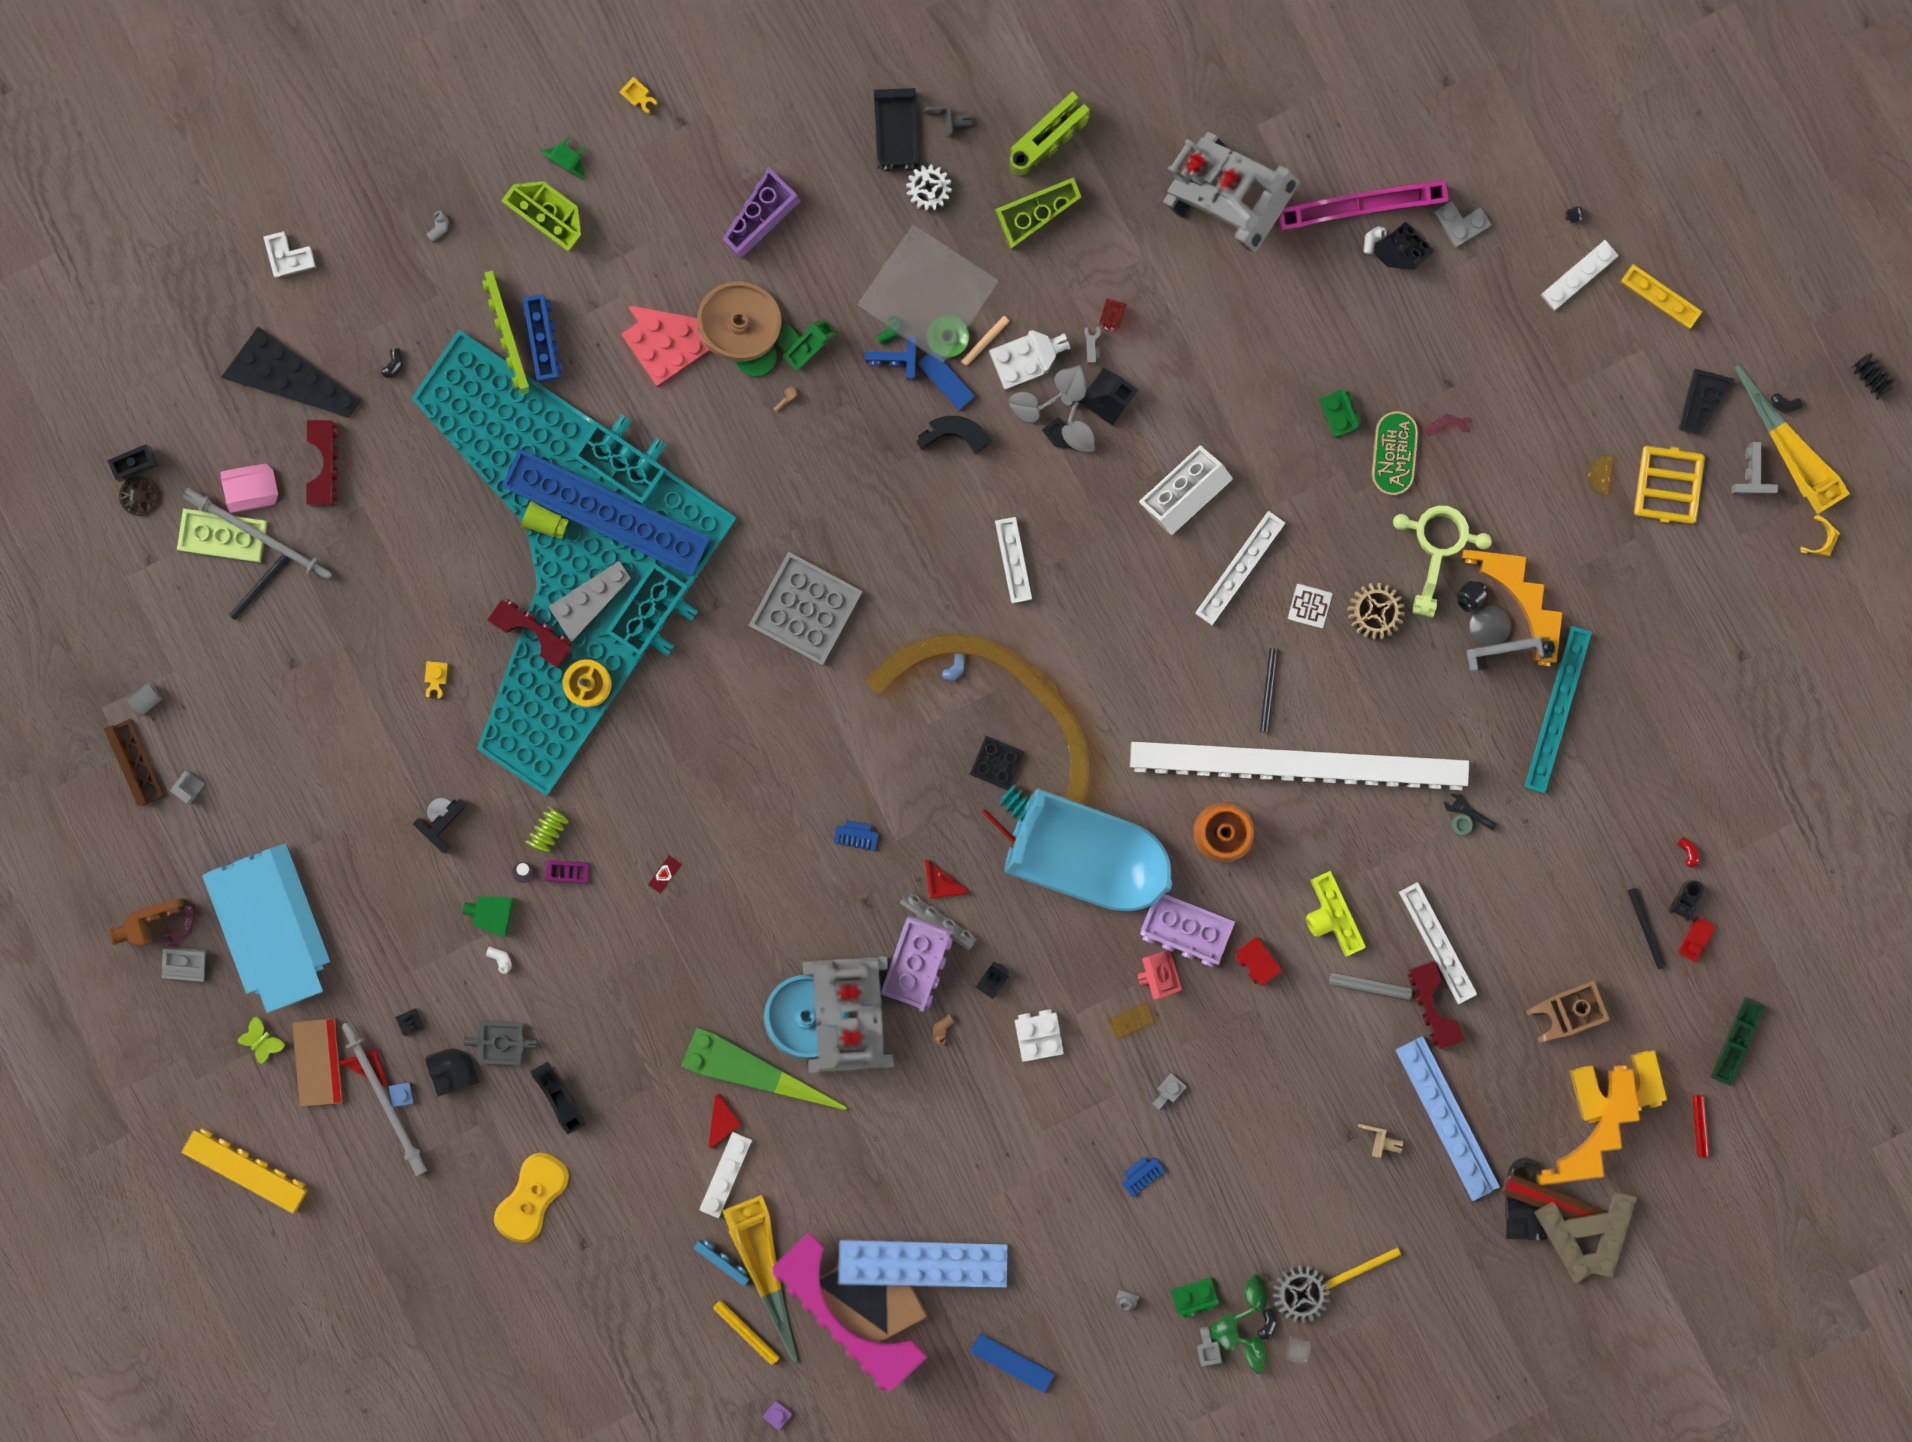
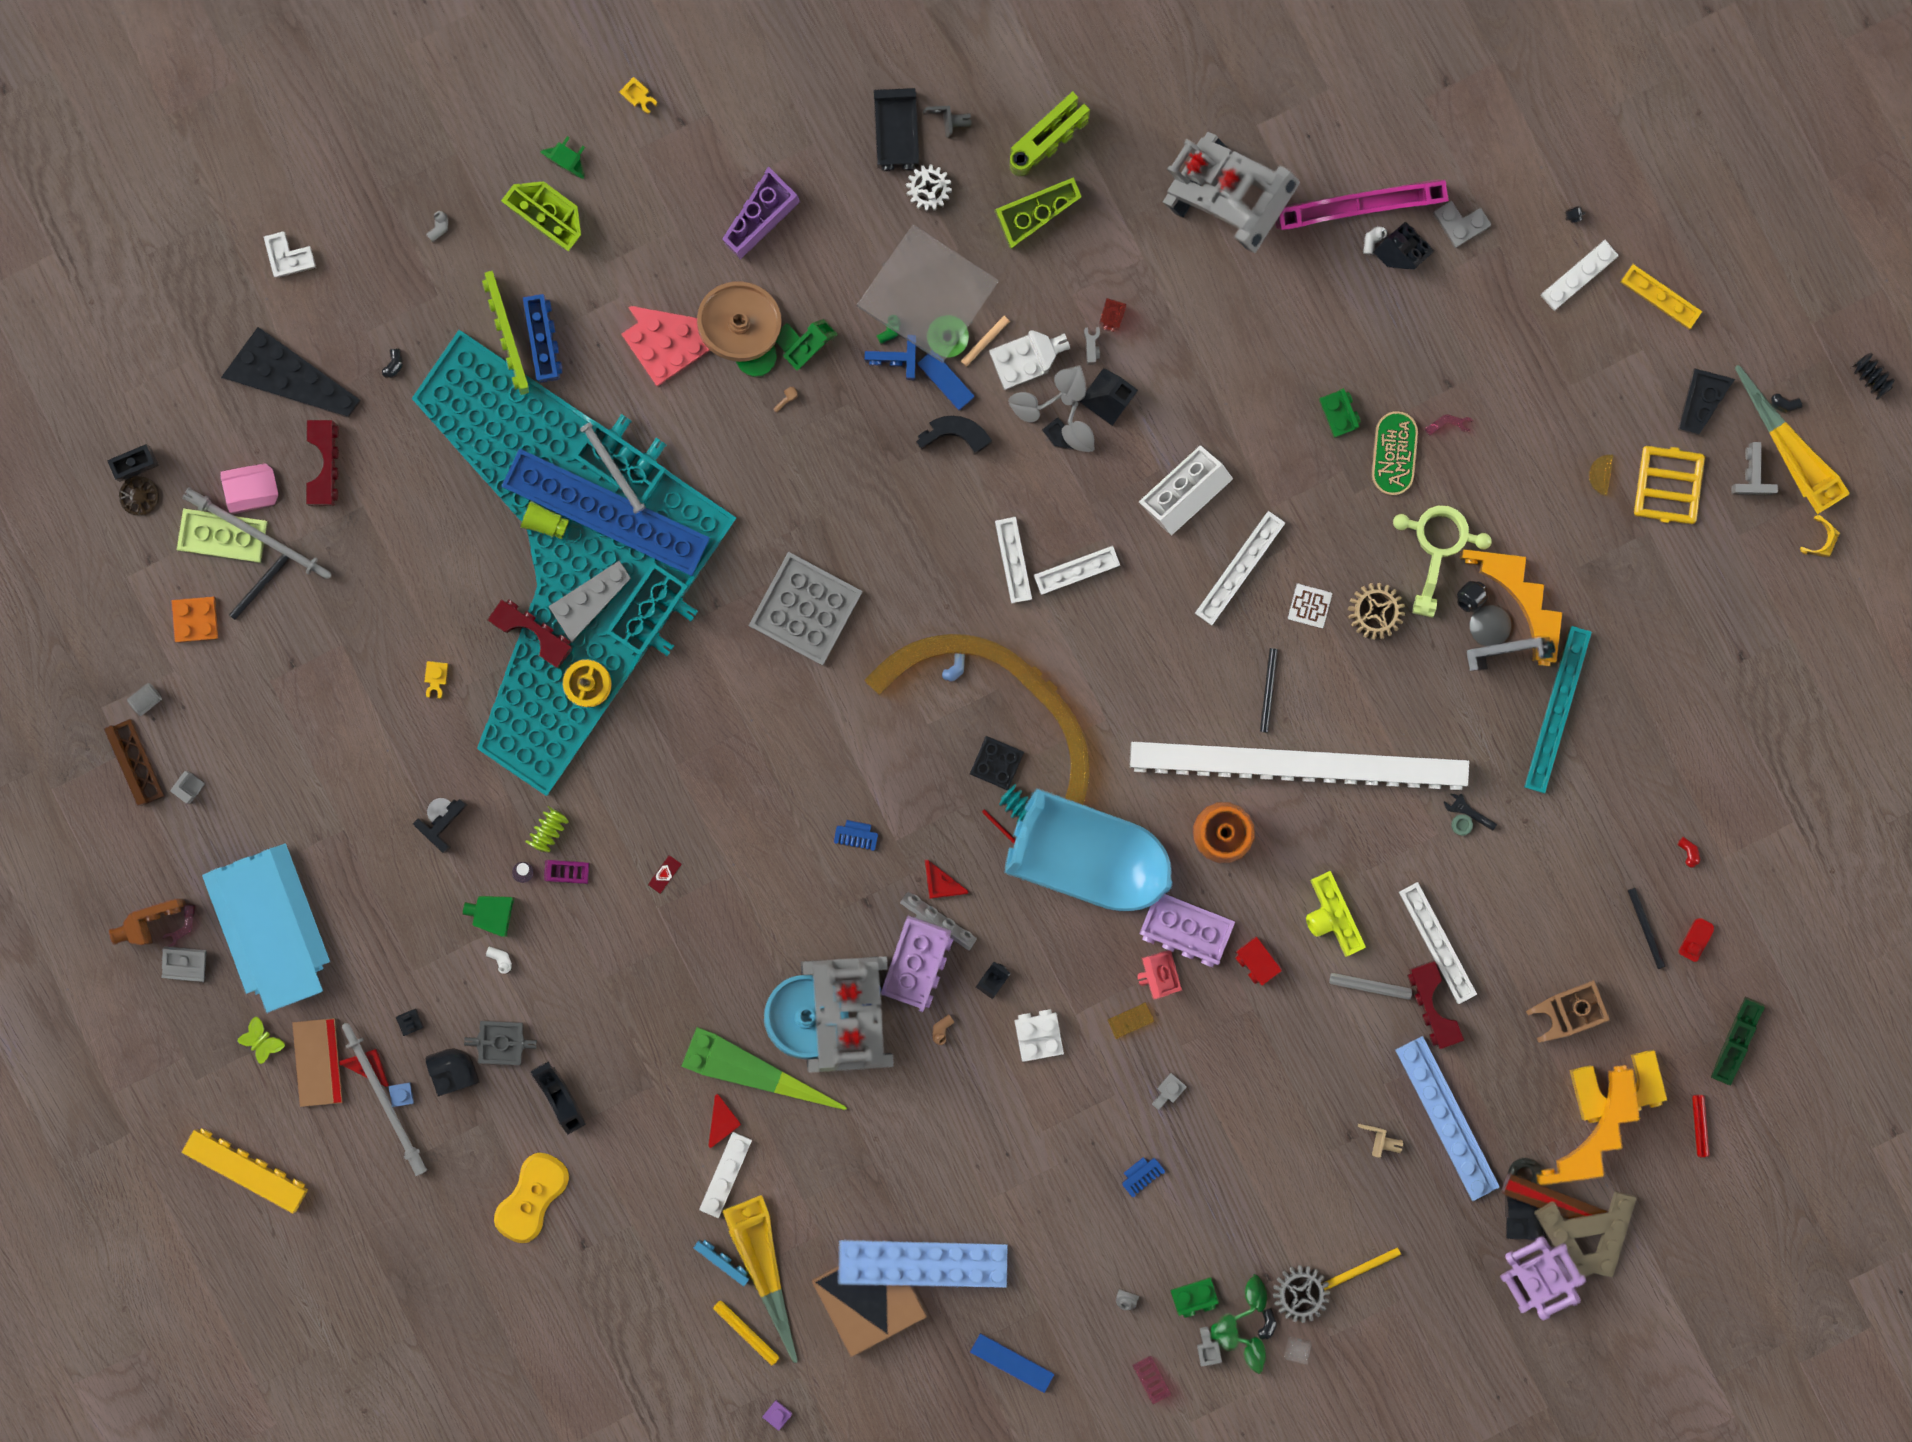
(194, 619): none -> orange plate
(612, 467): none -> light grey bar
(885, 1361): dark pink arch -> none
(1077, 570): none -> white plate
(1160, 1396): none -> clear pink slope
(1543, 1277): none -> lavender brick
(1686, 900): black piece -> none

